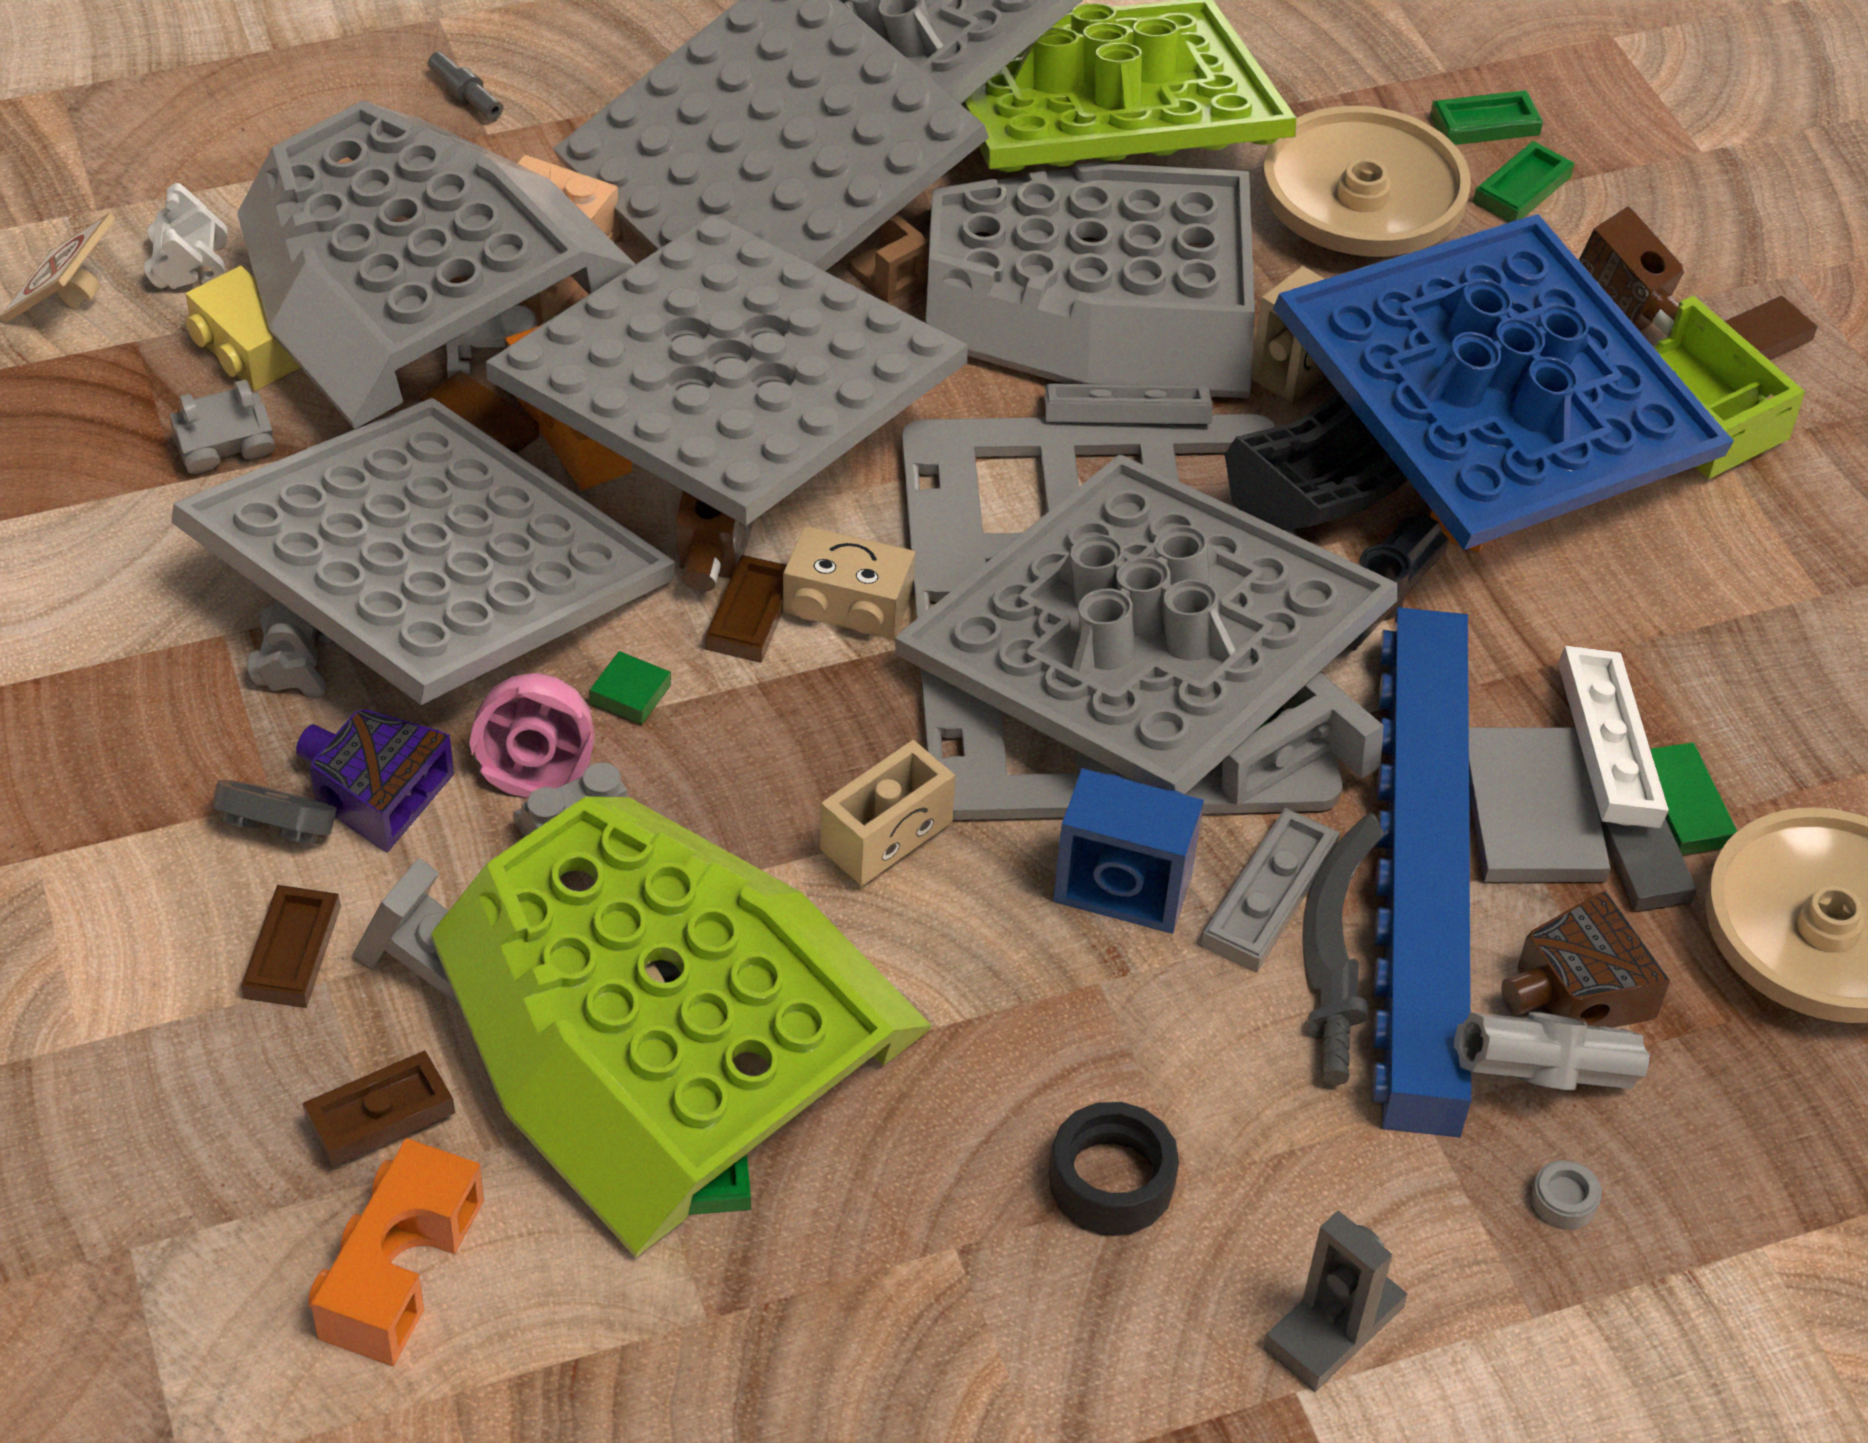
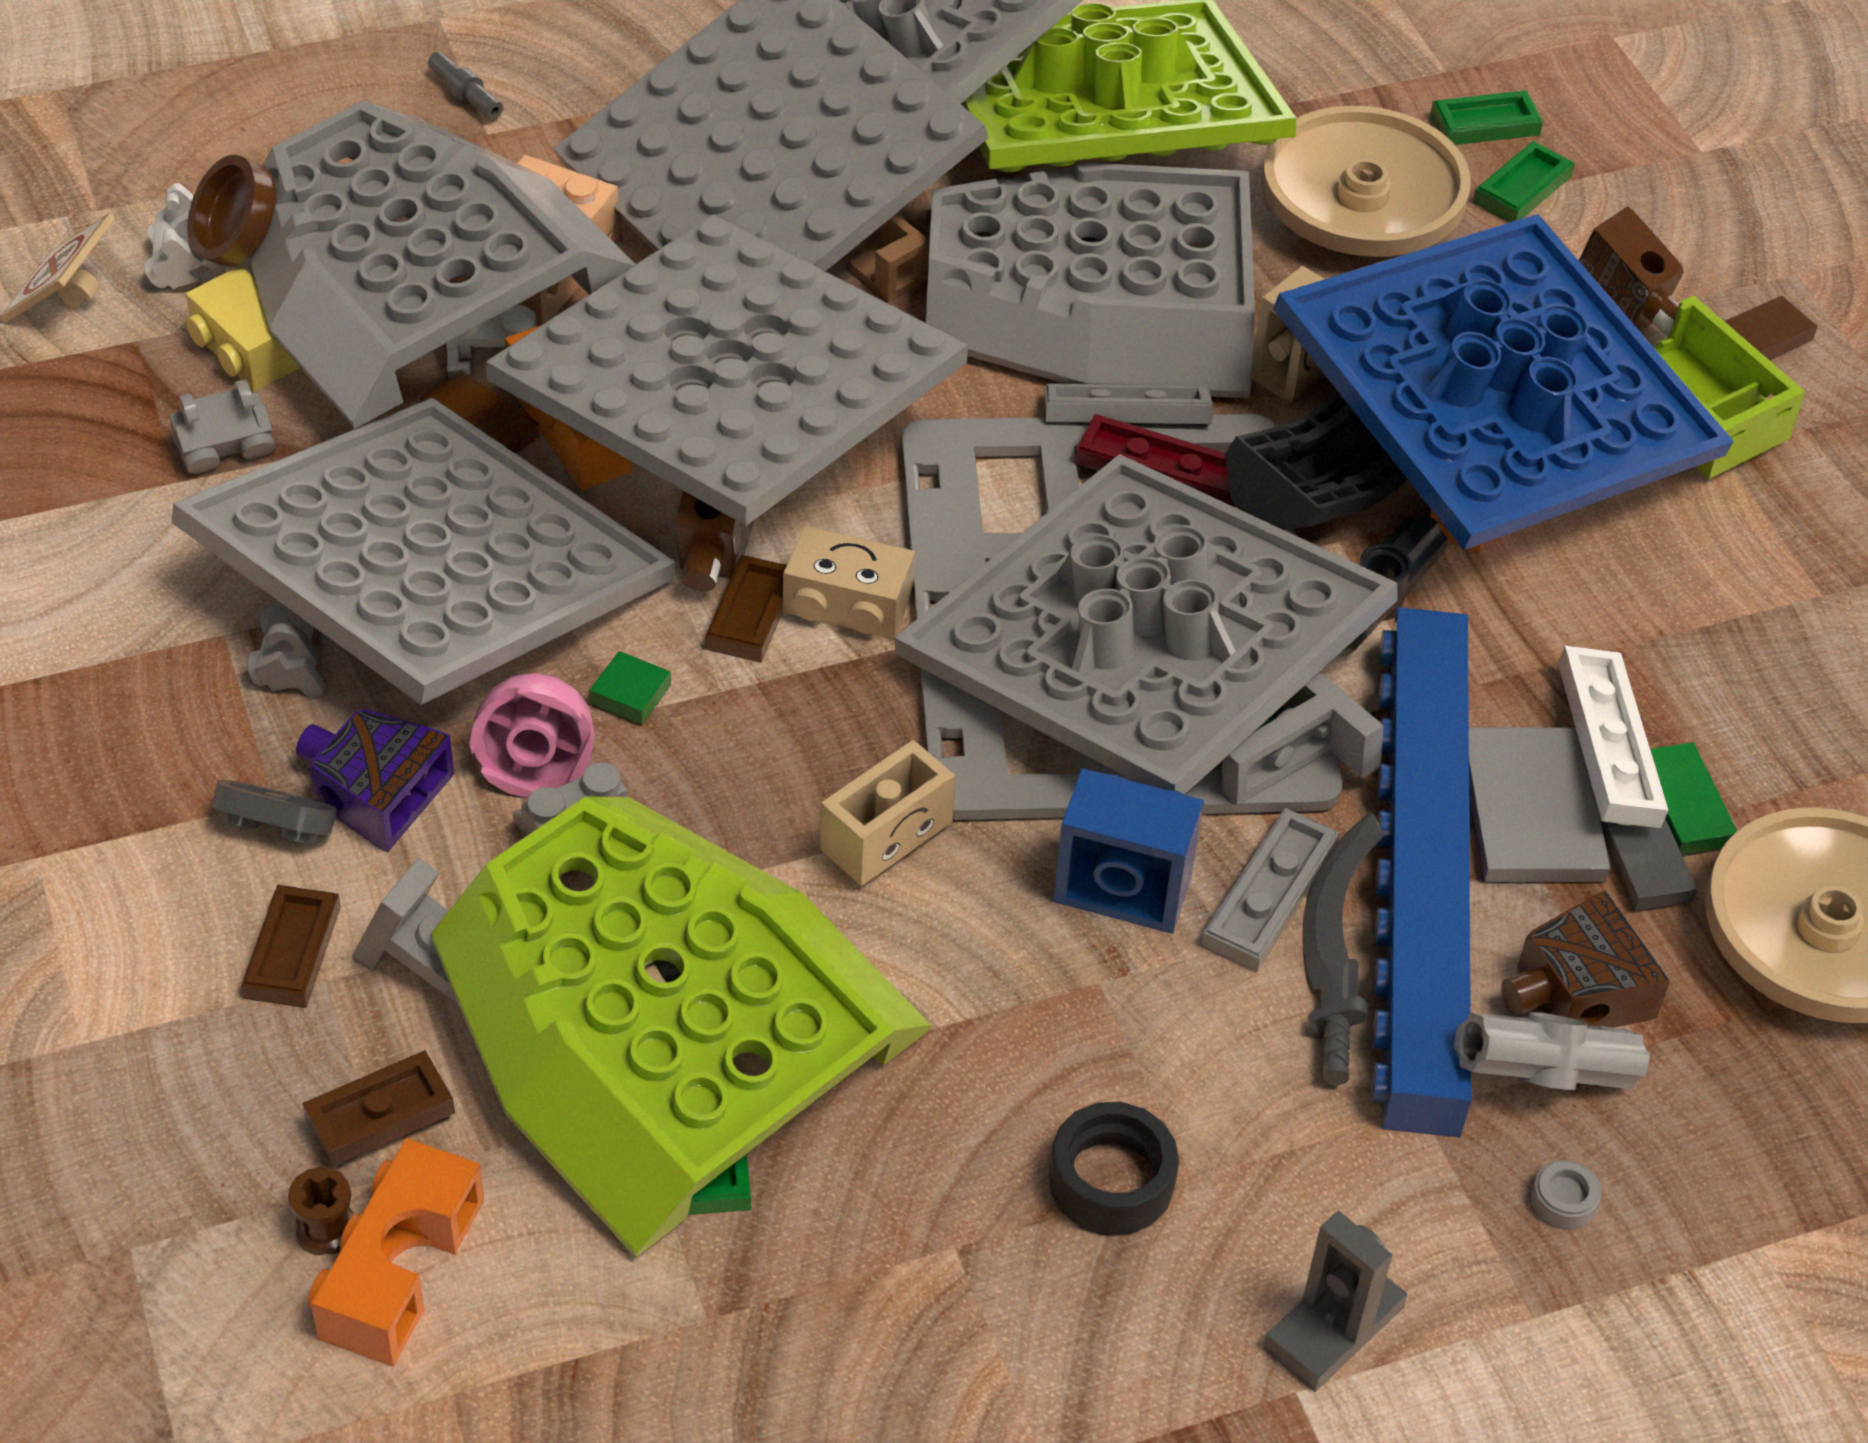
(231, 211): none -> reddish brown piece
(321, 1208): none -> reddish brown bush
(1178, 459): none -> dark red tile

